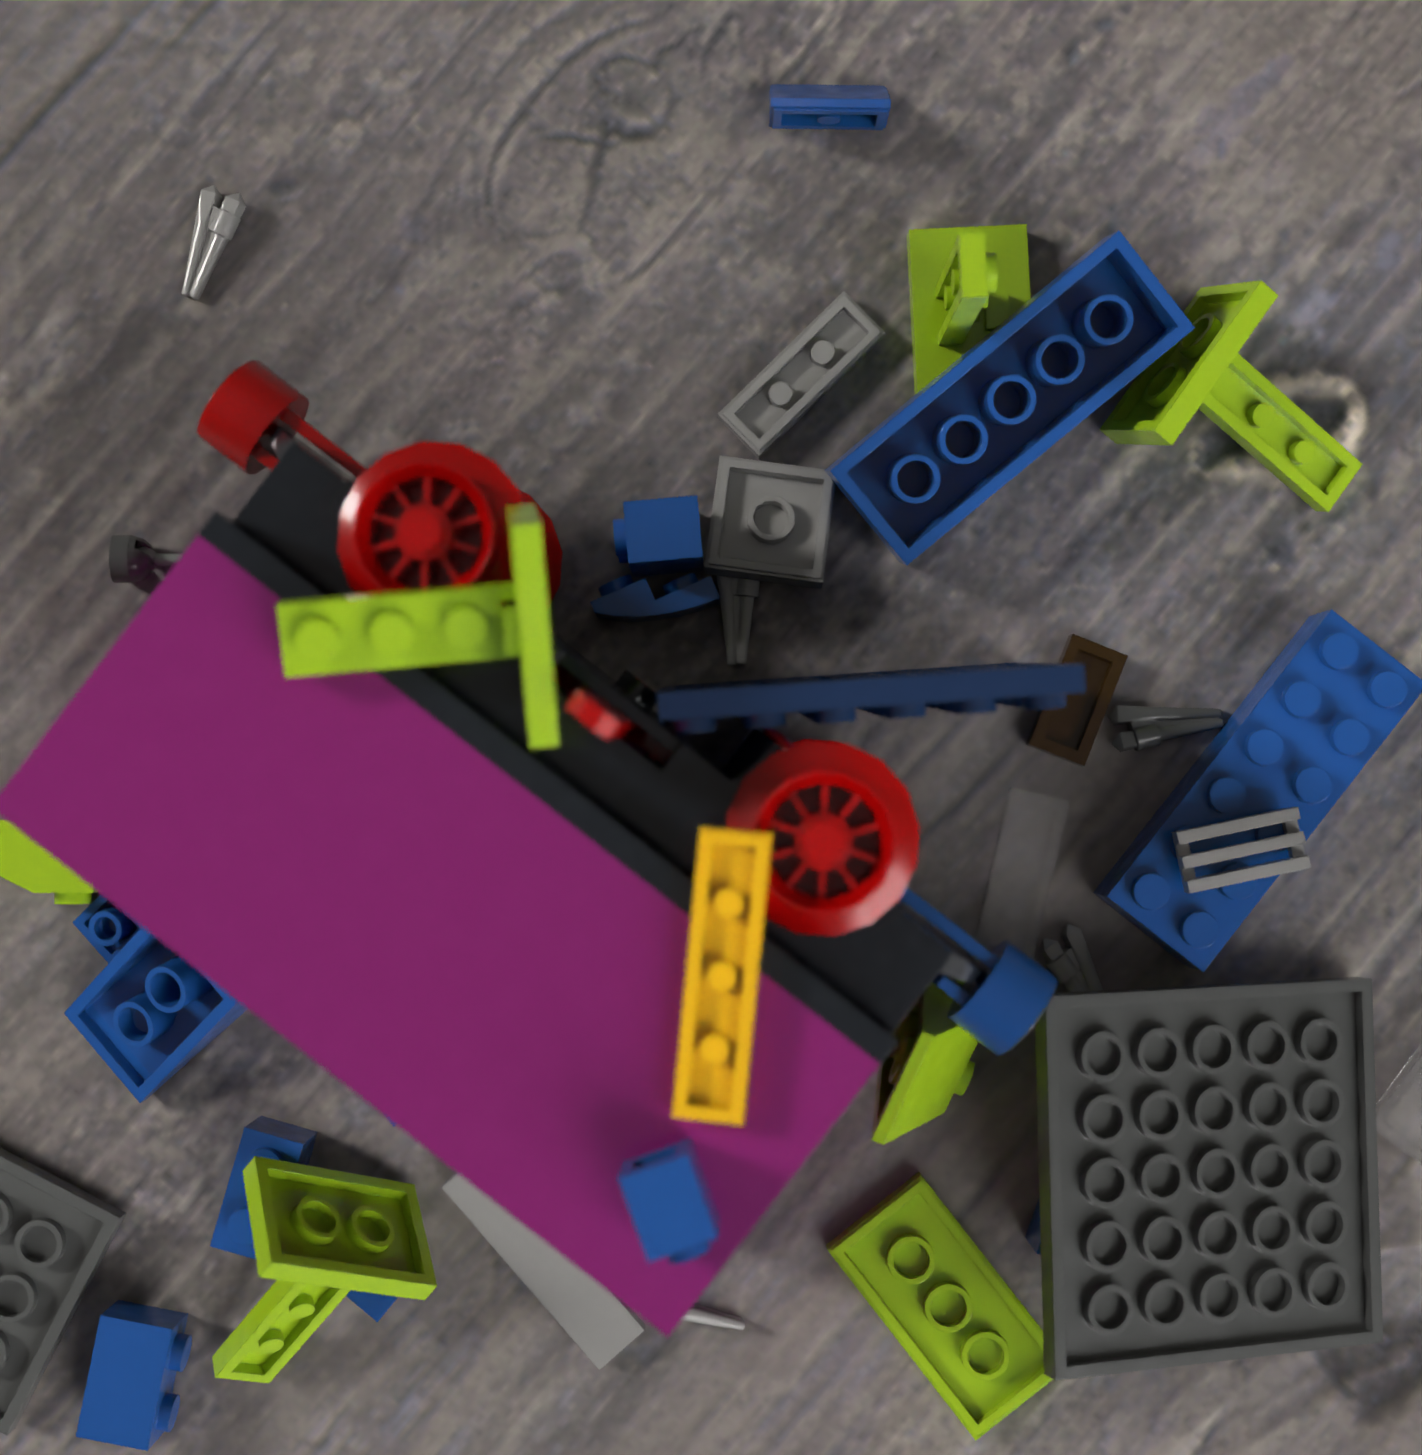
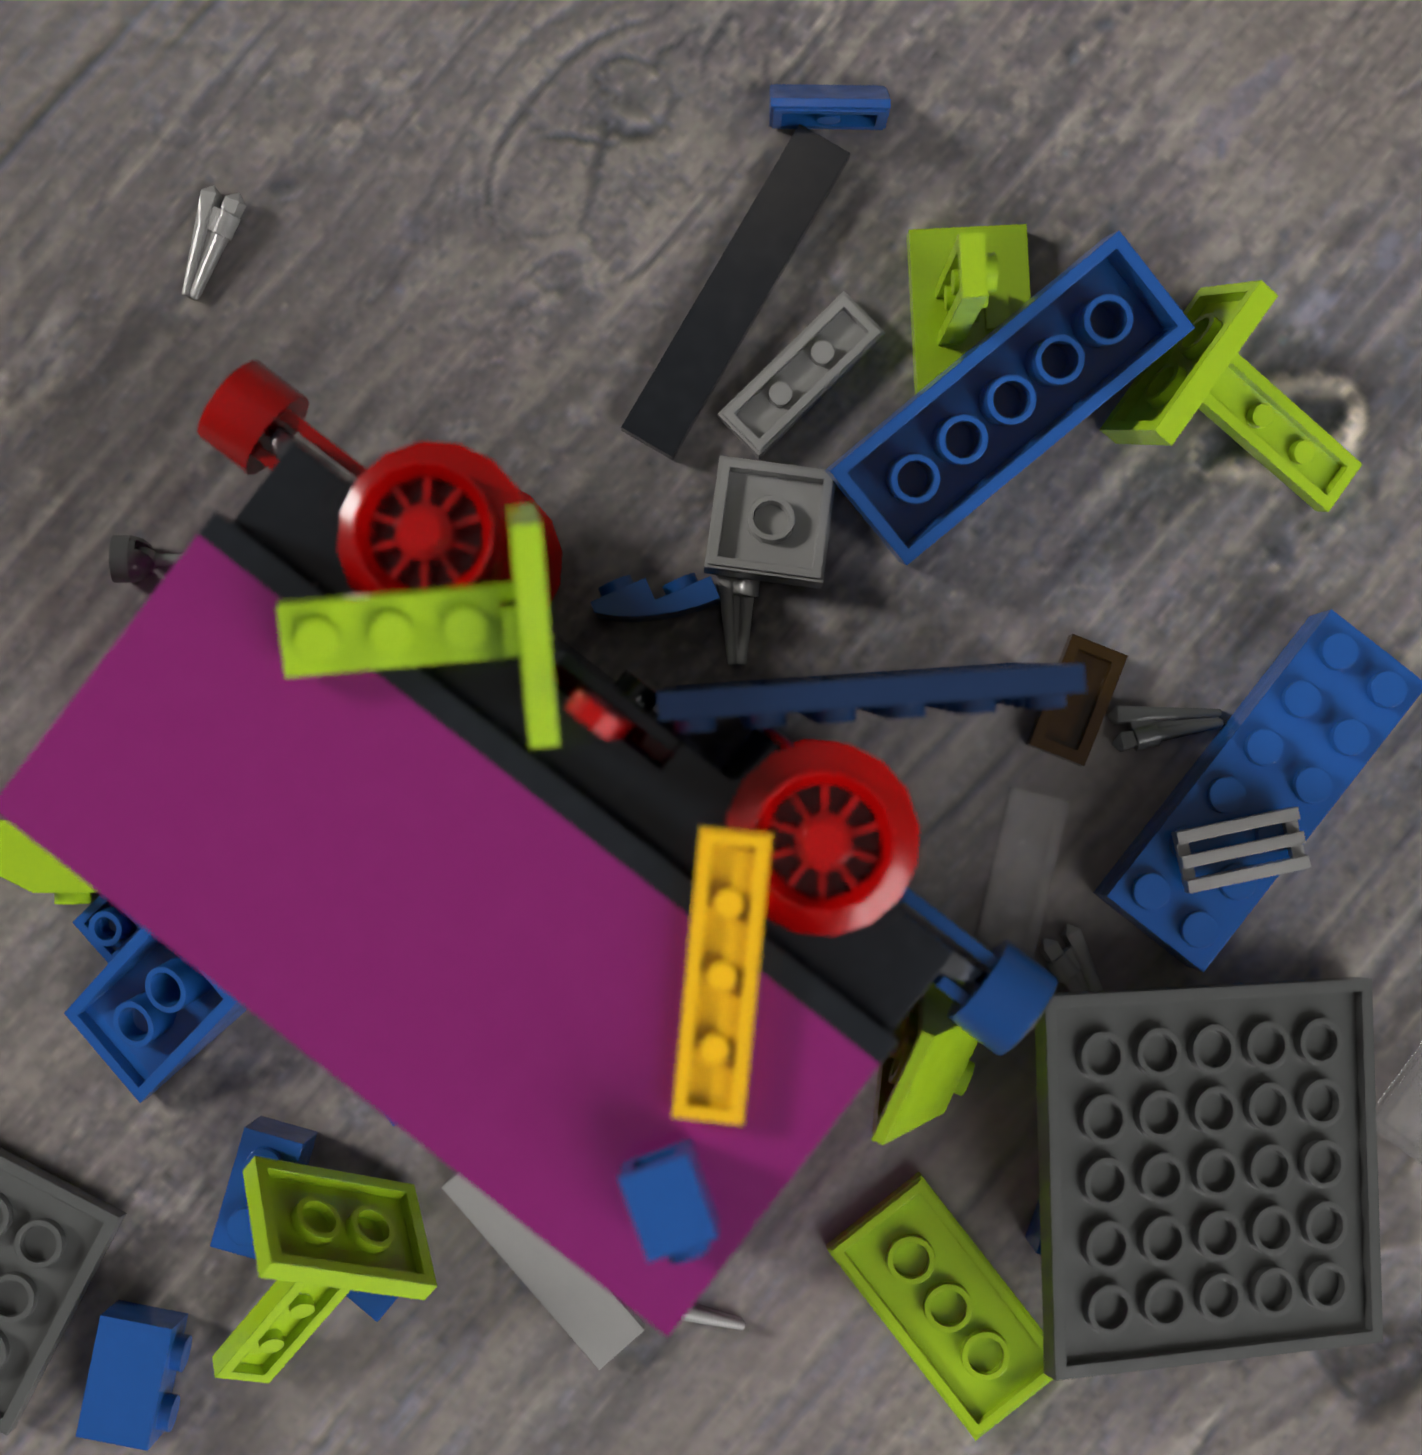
(660, 536): blue brick -> none
(735, 292): none -> black tile

